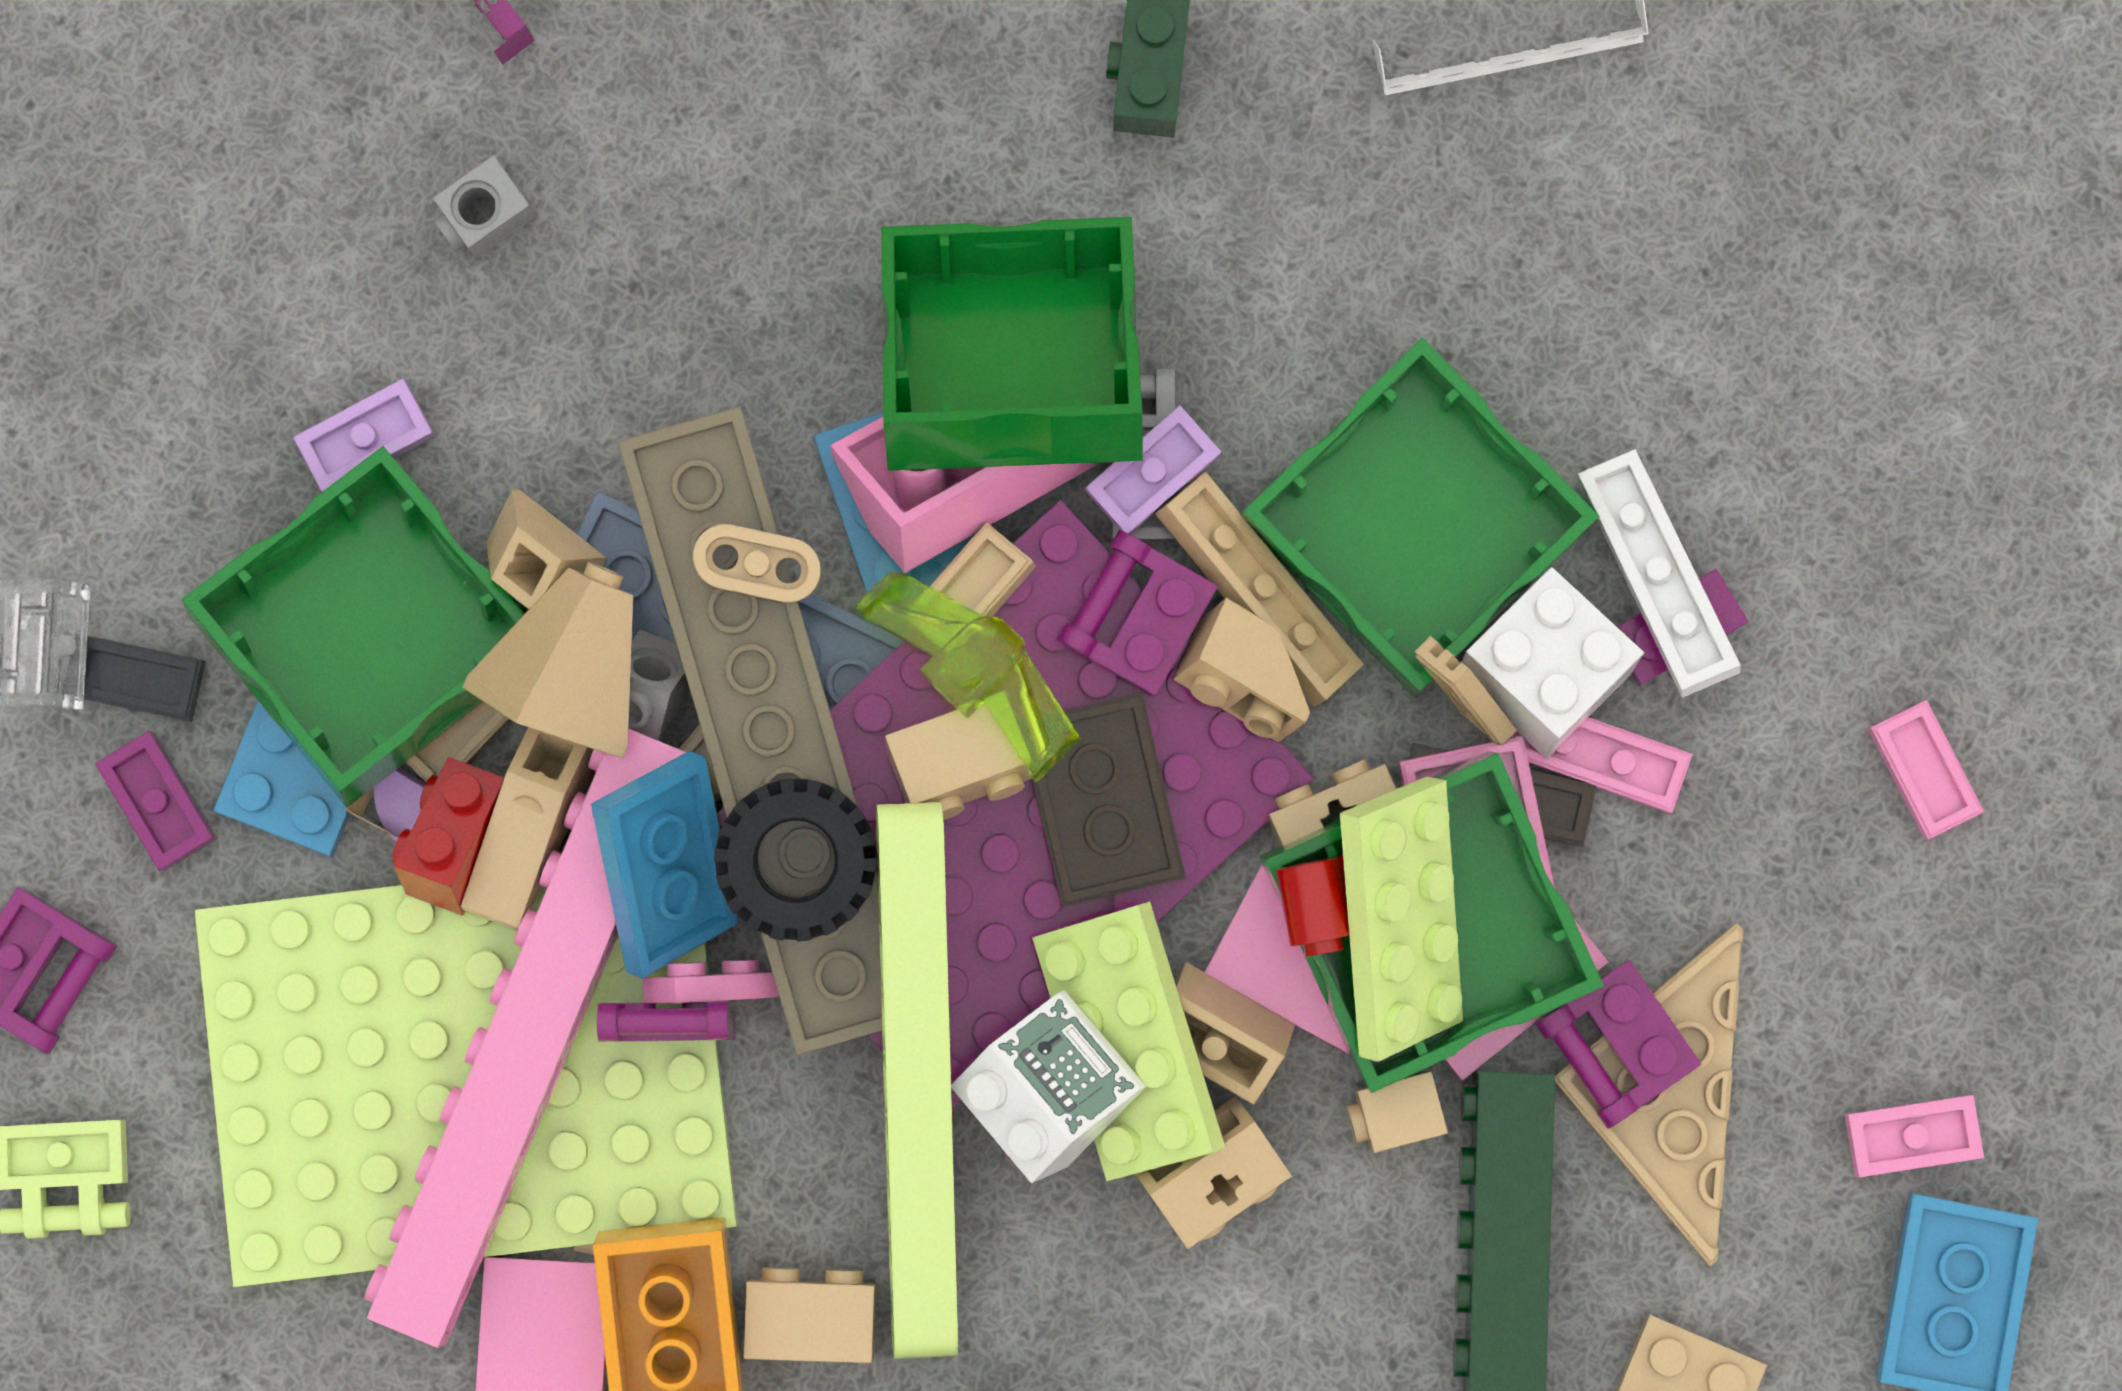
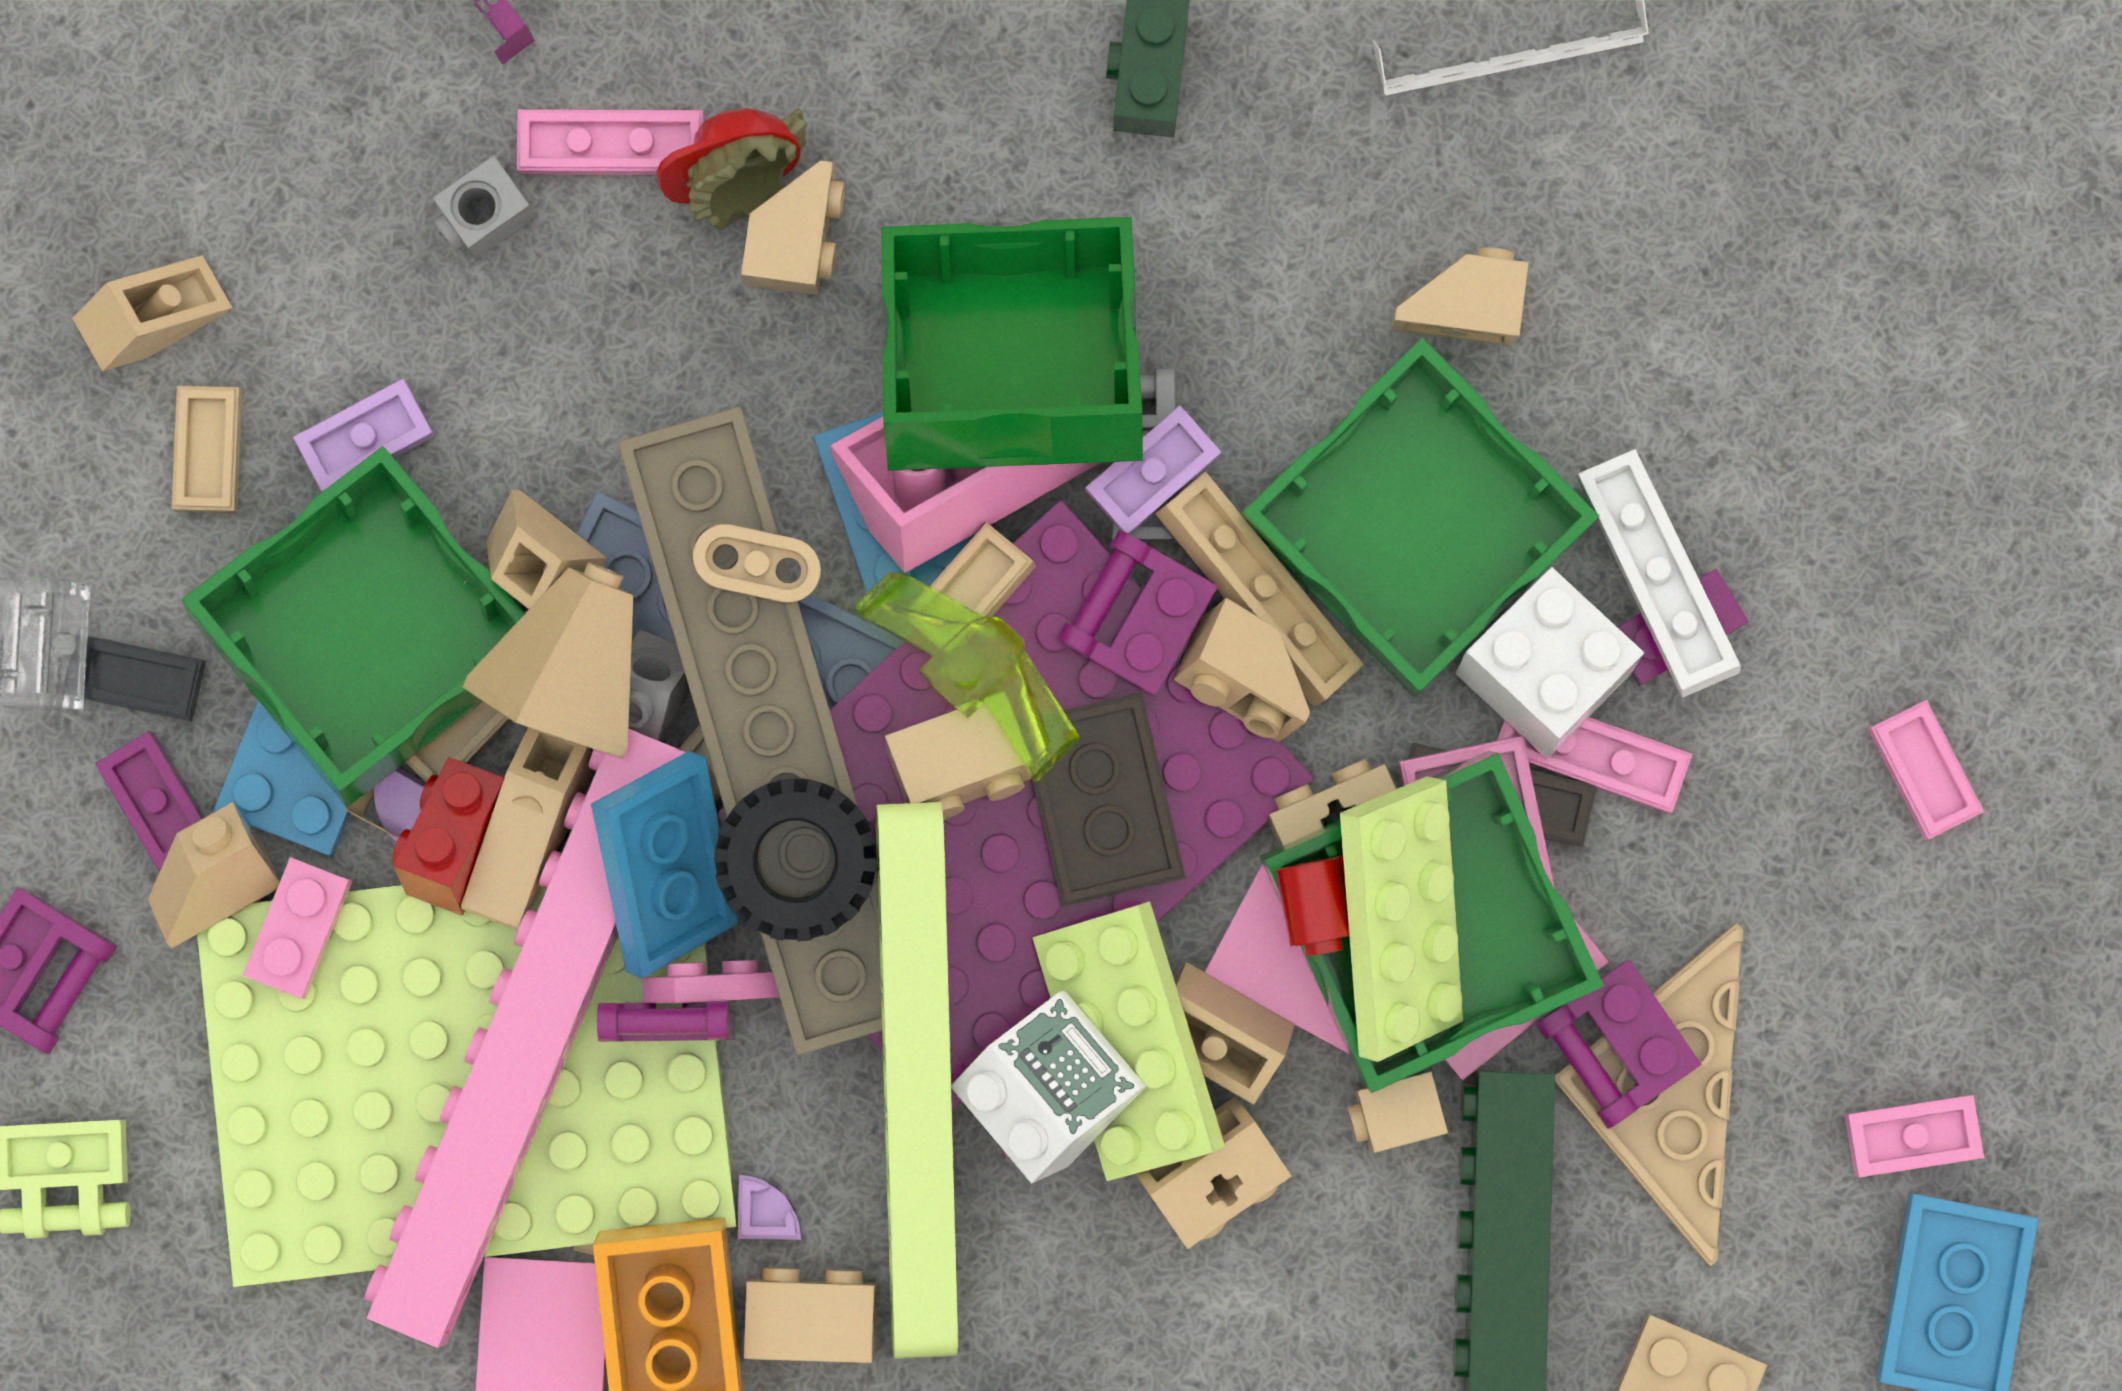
(150, 311): none -> tan slope
(207, 449): none -> tan tile
(210, 875): none -> tan slope
(297, 928): none -> bright pink plate
(601, 140): none -> bright pink tile
(733, 164): none -> olive hair
(765, 1211): none -> lavender tile
(789, 234): none -> tan slope
(1465, 691): tan tile -> none
(1470, 300): none -> tan slope

